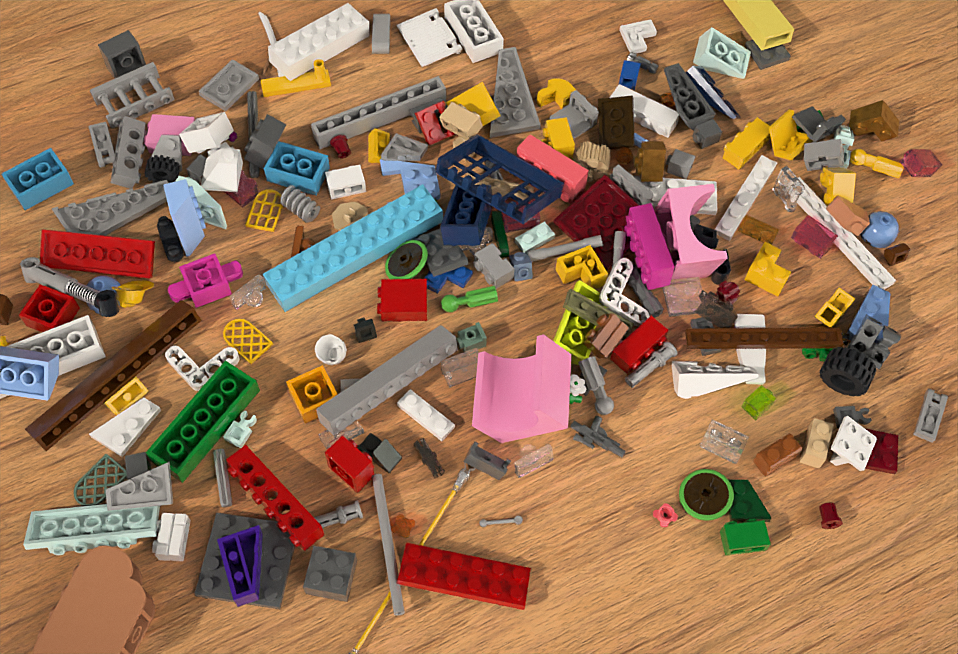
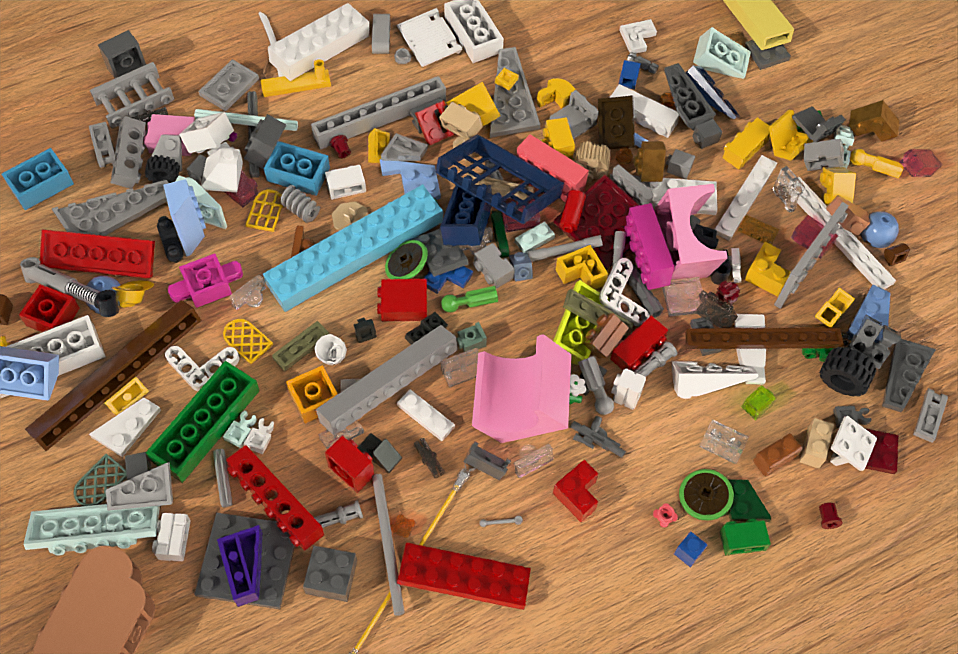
(146, 117): none -> clear smoke pin
(243, 119): none -> light aqua axle
(259, 438): none -> white plate
(299, 346): none -> olive plate
(402, 56): none -> light grey plate
(426, 326): none -> pearl dark grey slope
(506, 79): none -> yellow plate
(572, 211): none -> red brick
(574, 493): none -> red brick
(628, 388): none -> white brick
(690, 549): none -> blue brick
(735, 262): none -> white plate
(808, 260): none -> light grey wing
(905, 371): none -> dark grey wing

